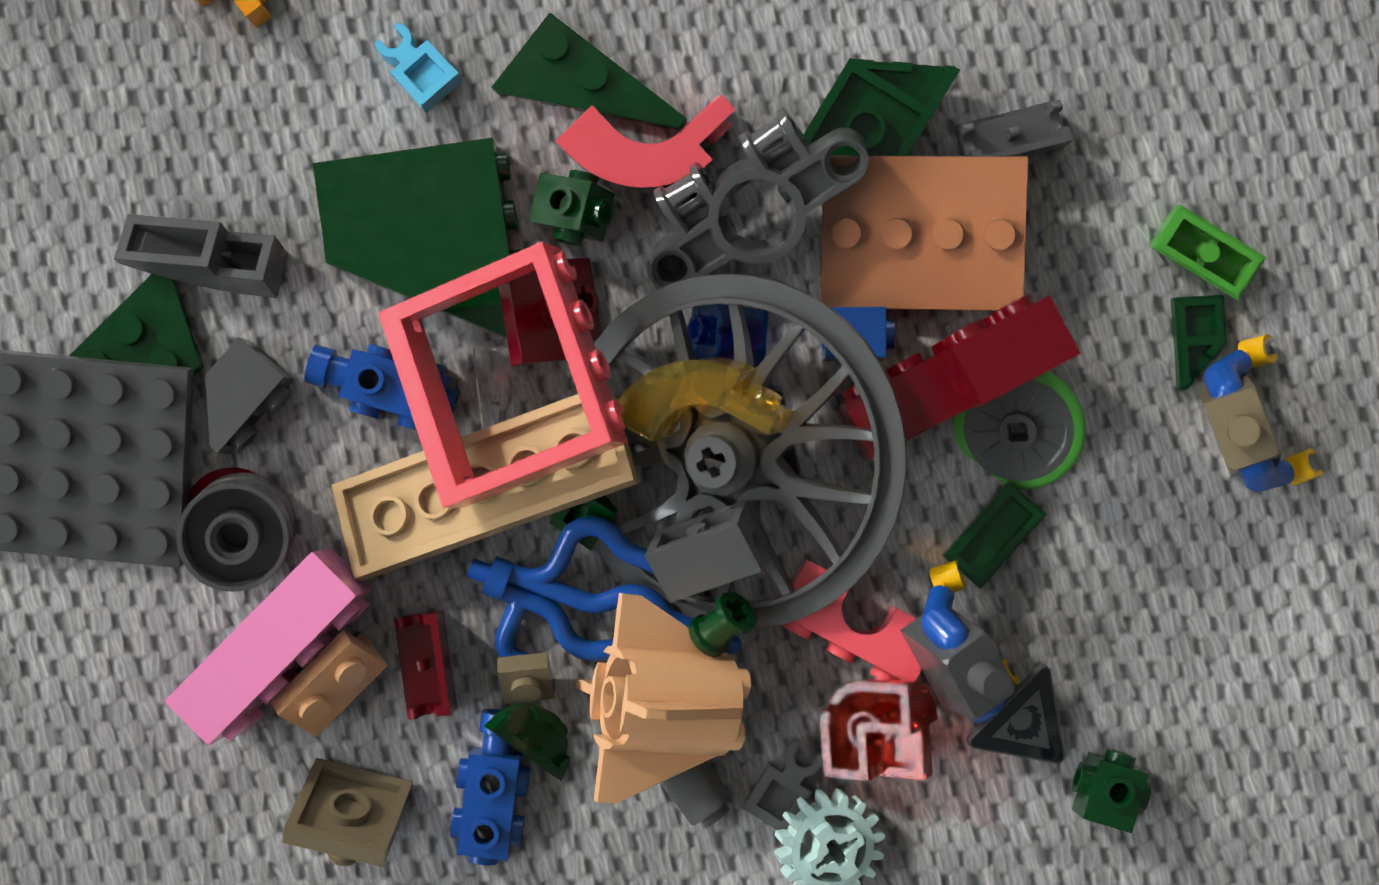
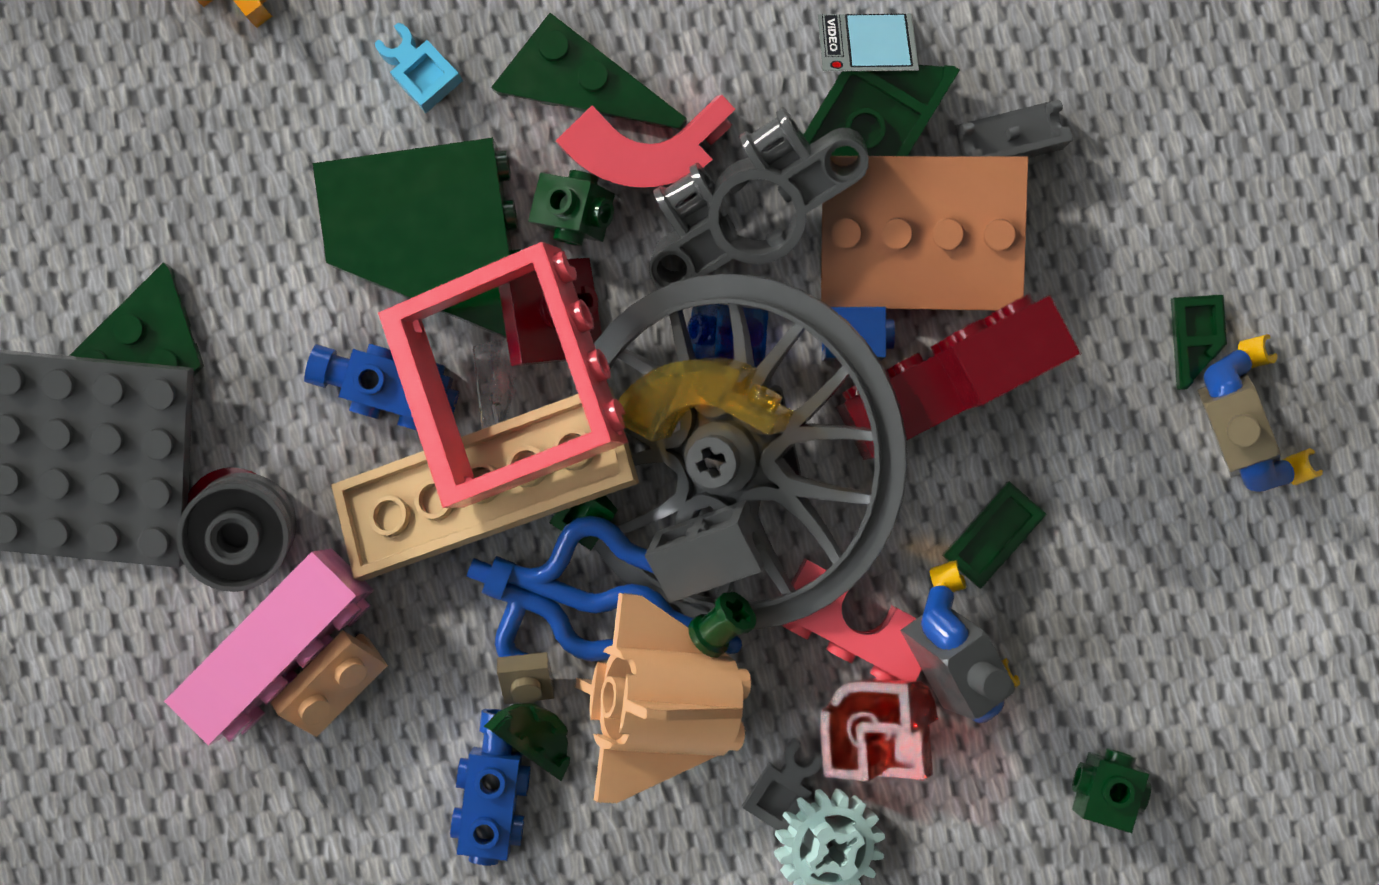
(203, 254): dark grey slope -> none
(240, 393): dark grey slope -> none
(347, 813): dark tan tile -> none
(425, 664): dark red hinge -> none
(699, 794): dark grey brick -> none
(867, 42): none -> sticker
(1024, 459): dark grey wheel -> none
(1026, 724): black piece -> none
(1207, 251): bright green brick -> none

